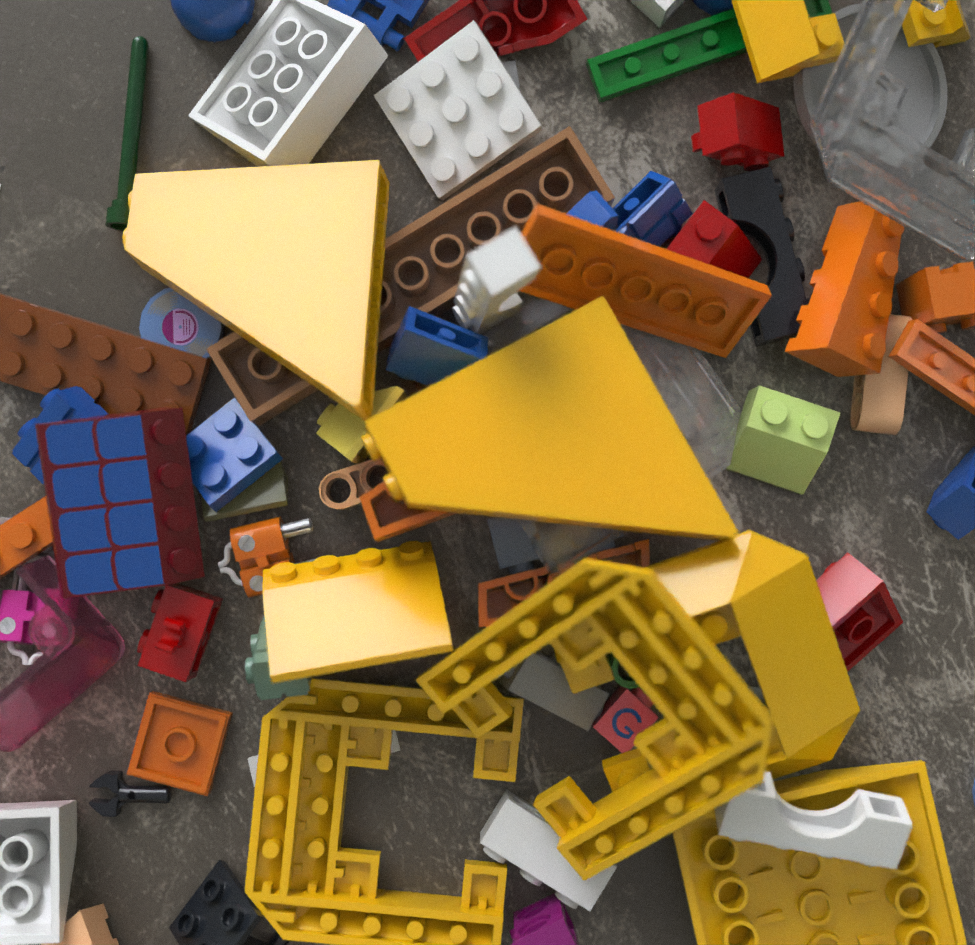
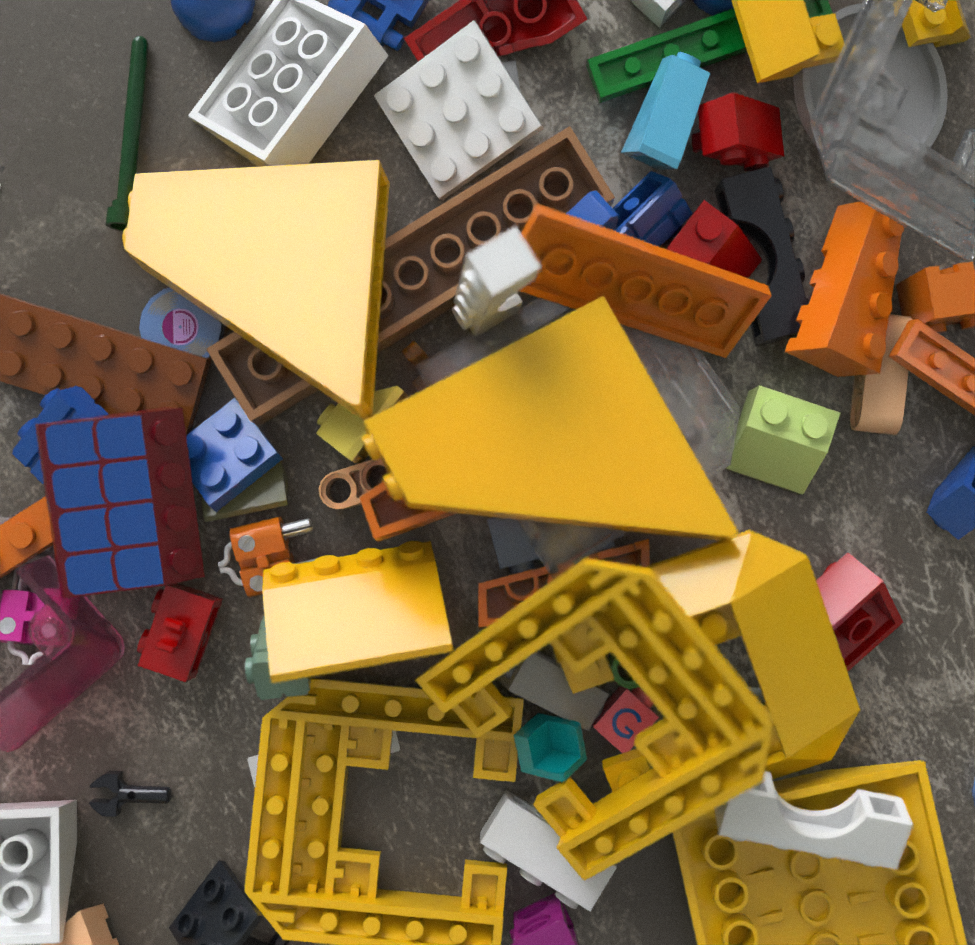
(179, 743): orange tile -> none
(432, 348): blue slope -> none
(550, 747): none -> teal panel
(667, 113): none -> medium azure slope

